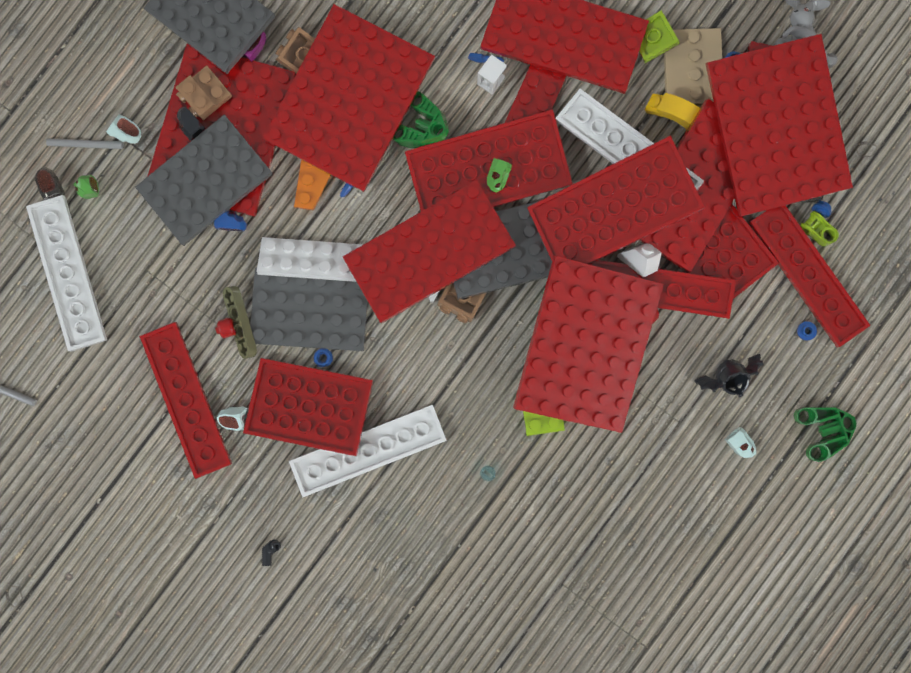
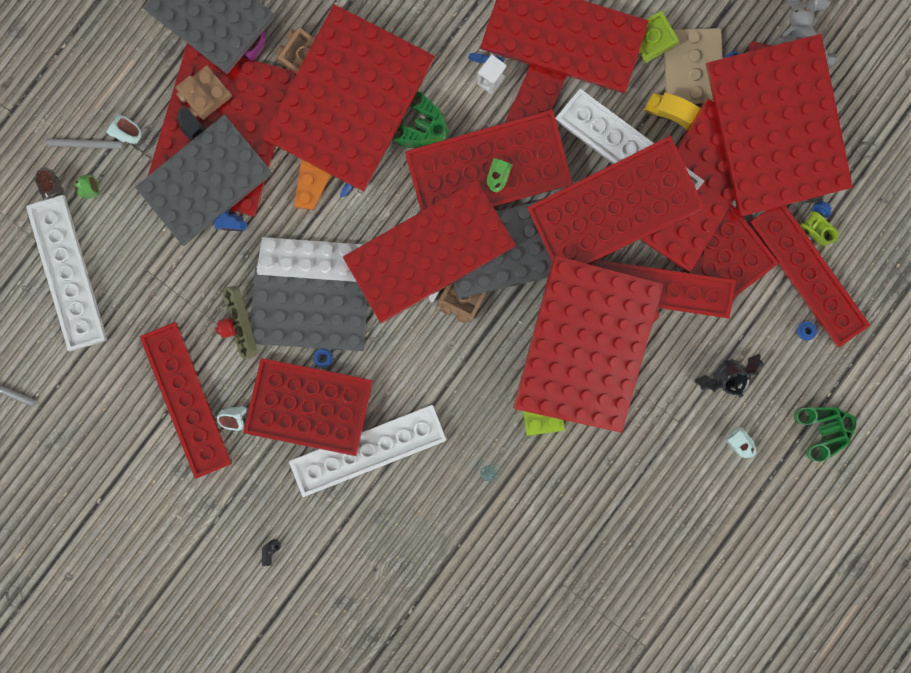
(642, 259): white slope -> none

